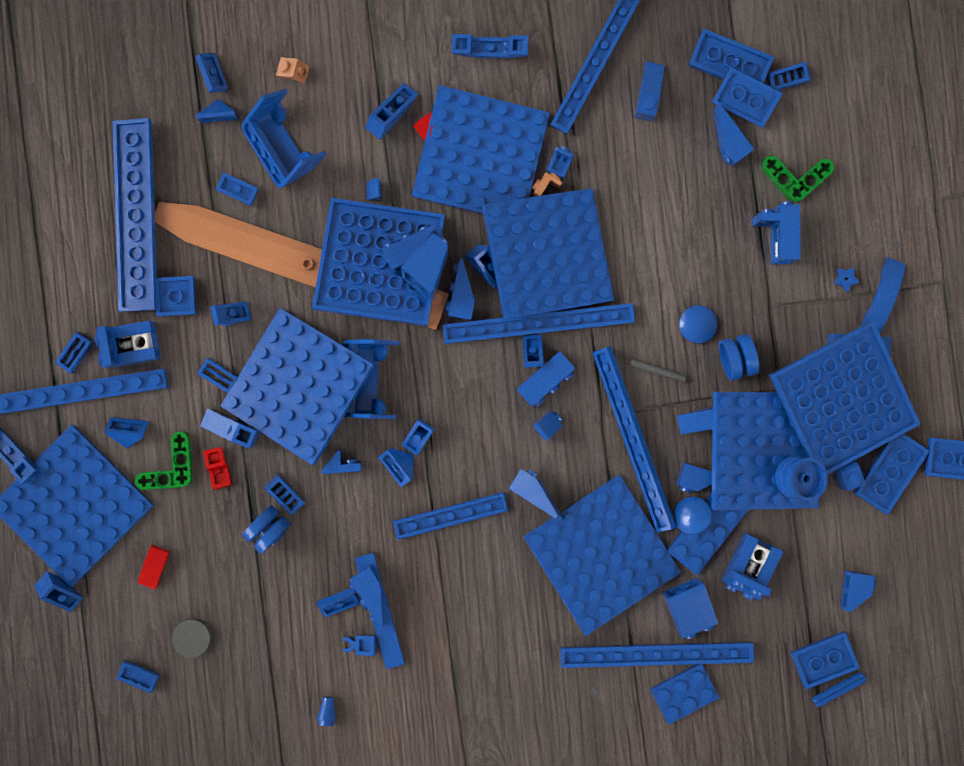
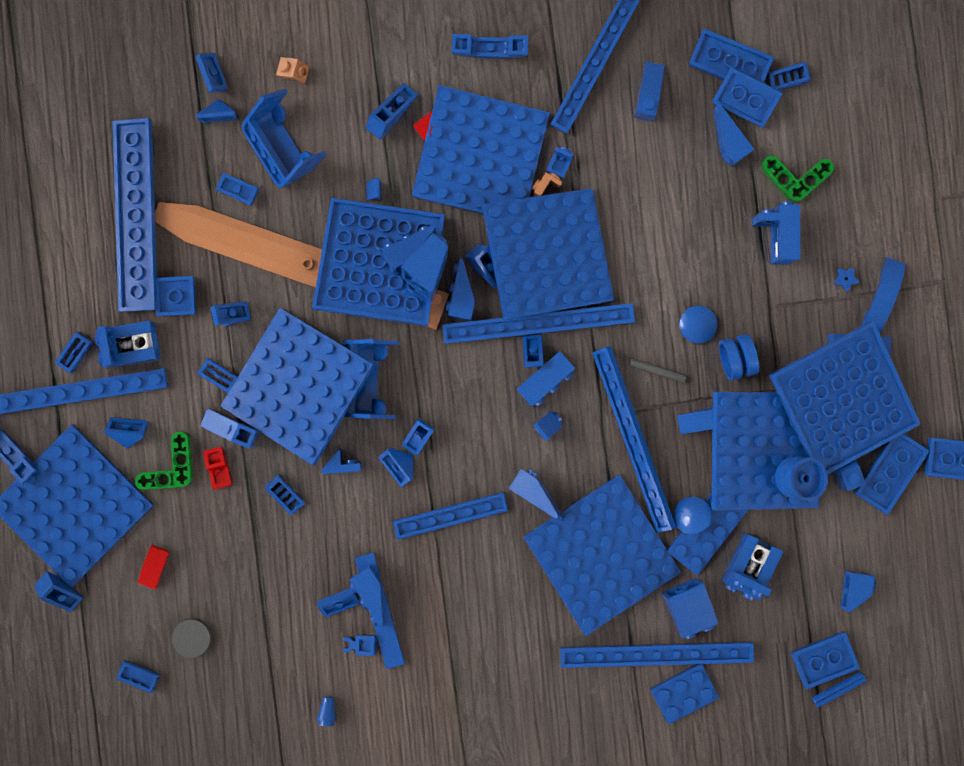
(266, 529): blue wheel -> none
(693, 478): blue slope -> none

